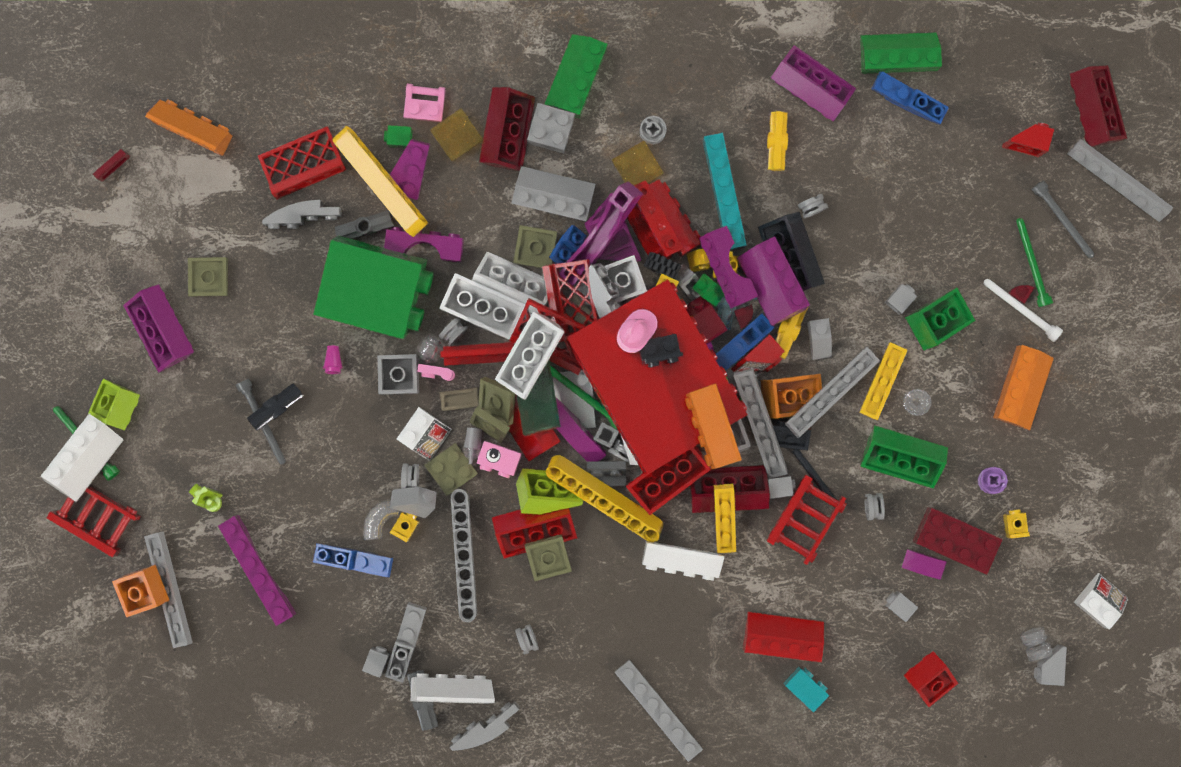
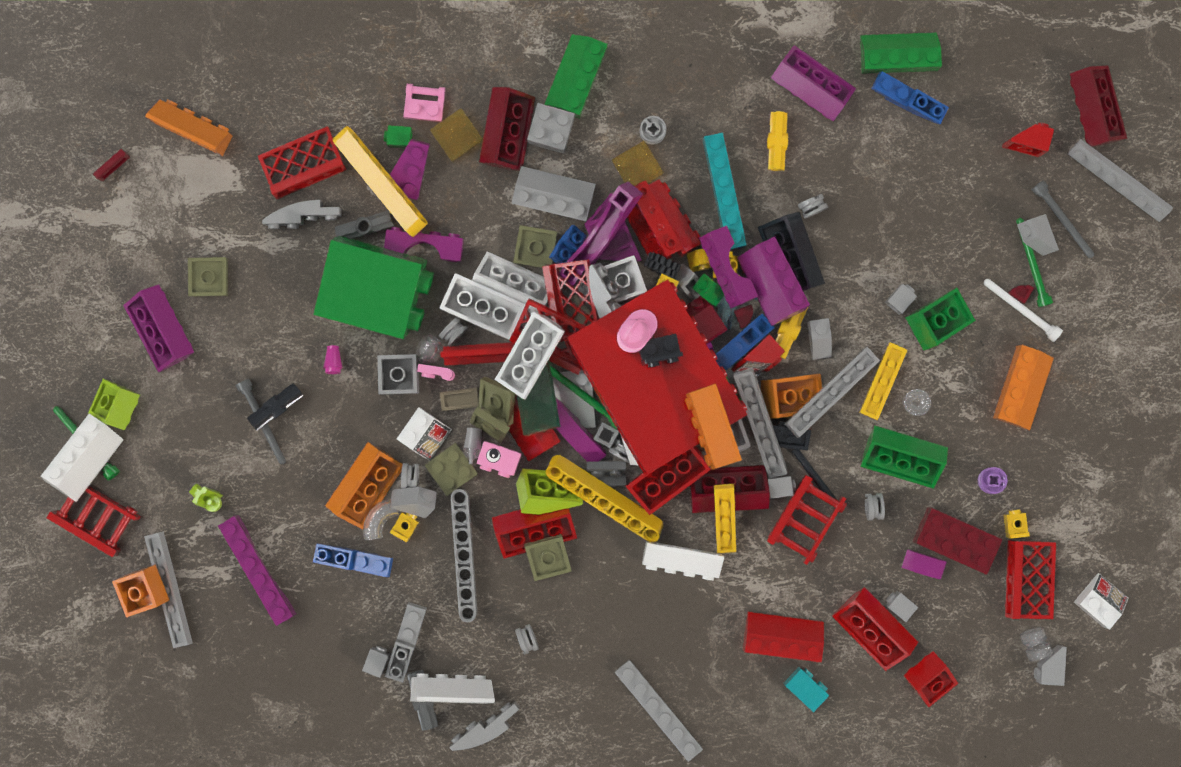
(364, 485): none -> orange slope
(875, 629): none -> red slope
(1014, 580): none -> red fence
(1038, 235): none -> light grey slope

